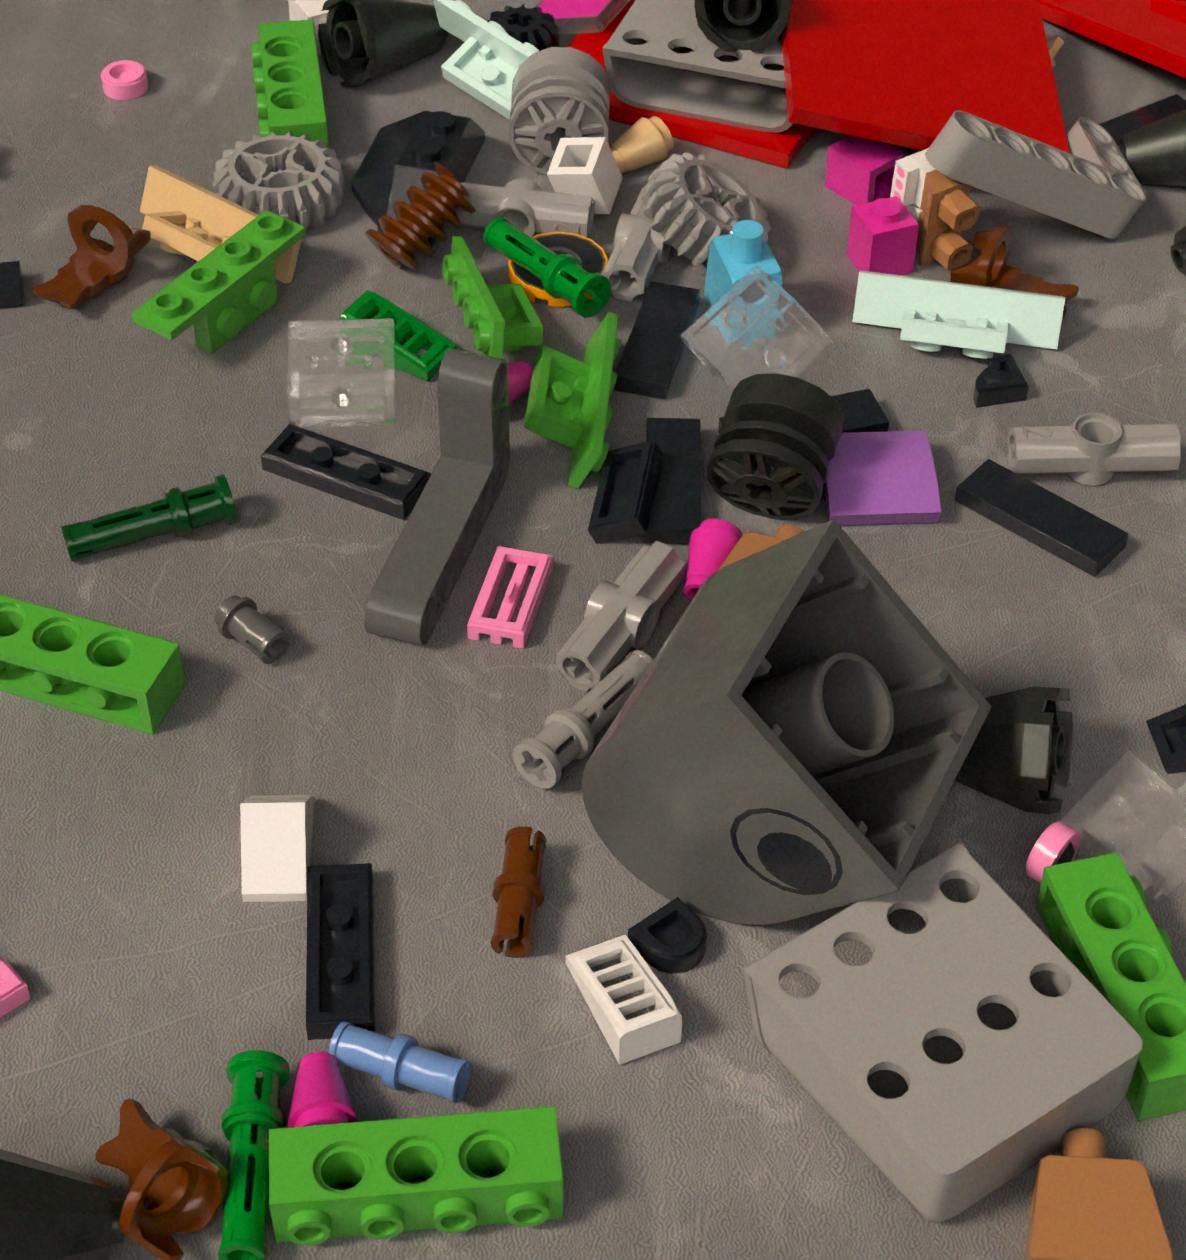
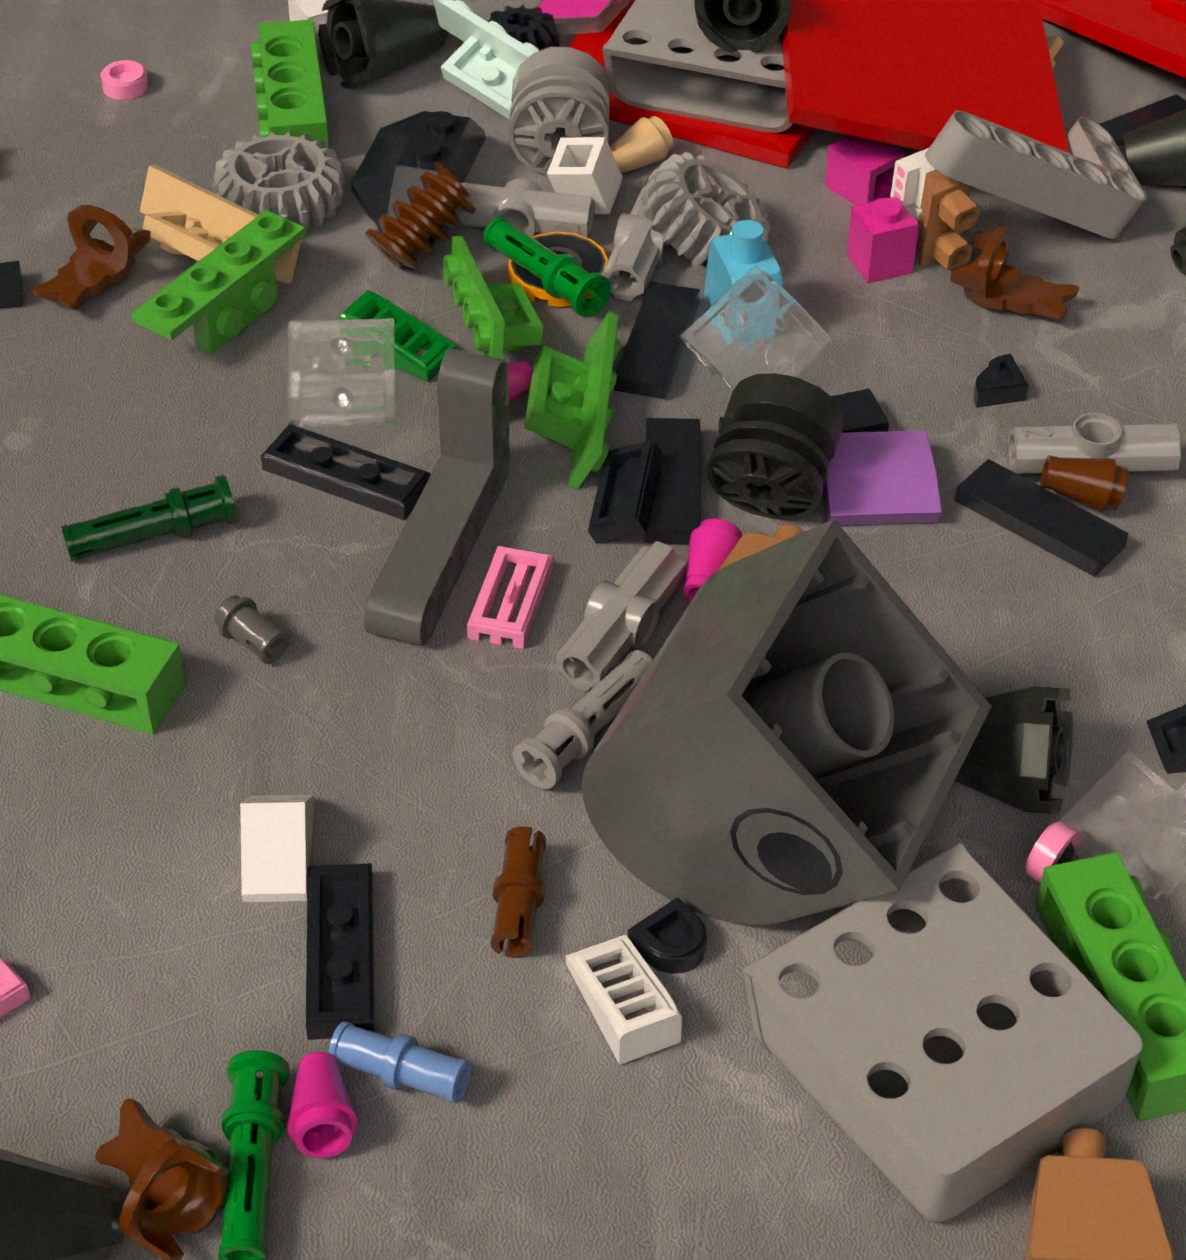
(386, 1153): bright green brick -> none
(957, 314): light aqua bracket -> none
(1089, 481): none -> reddish brown cone

